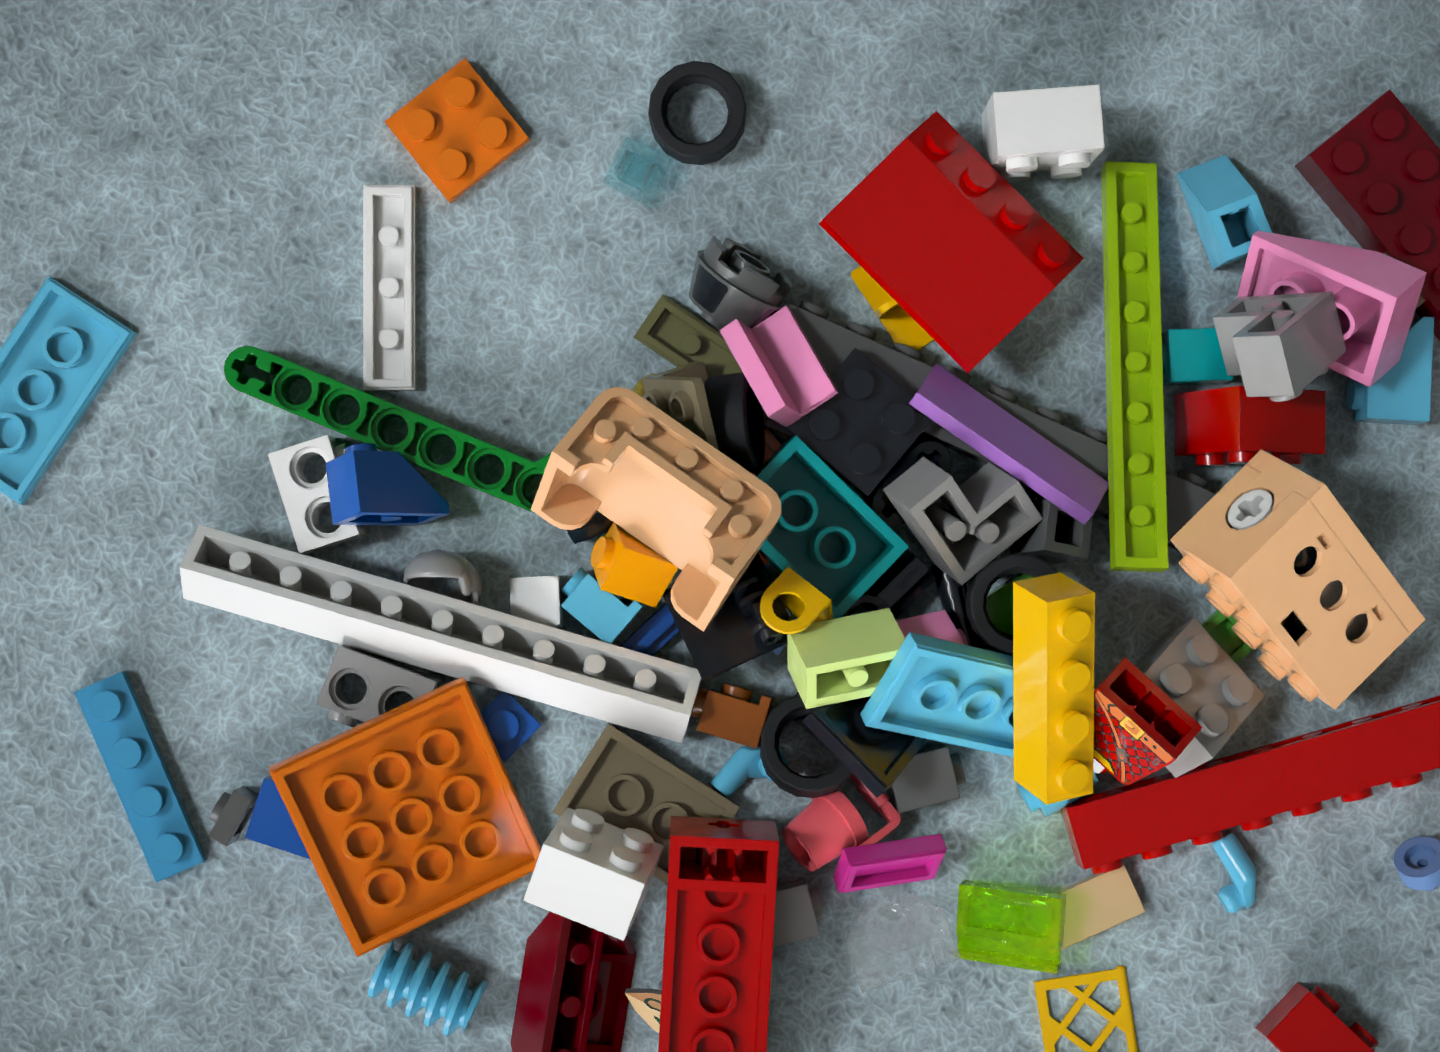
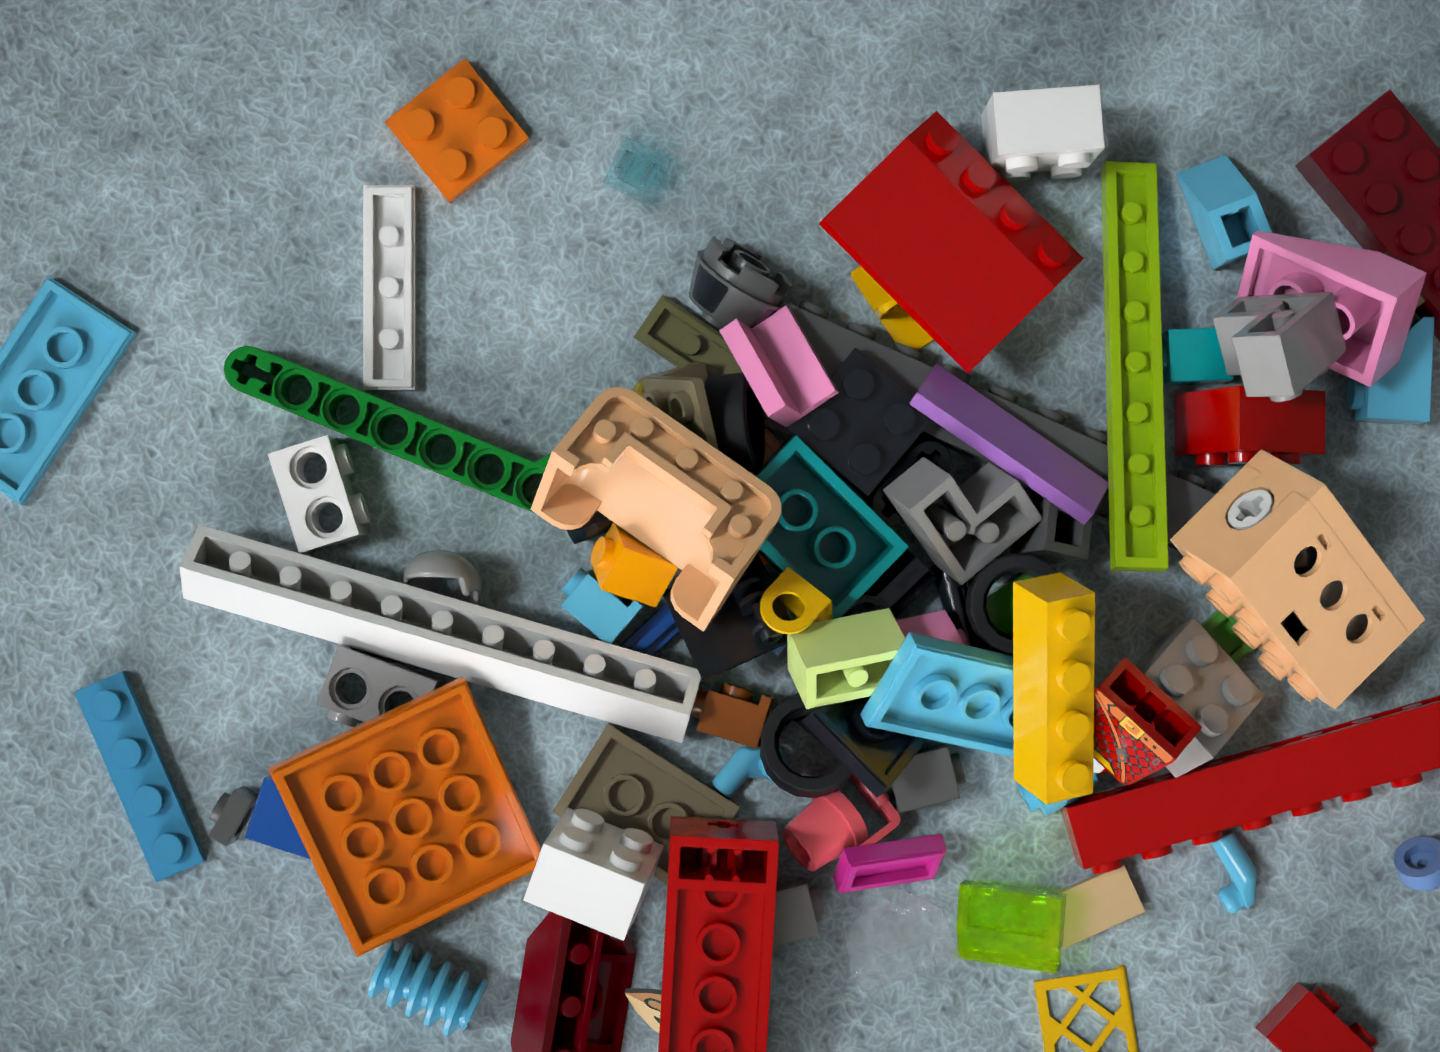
(380, 490): blue slope -> none
(509, 724): blue plate -> none
(537, 599): white slope -> none
(705, 74): black tyre -> none

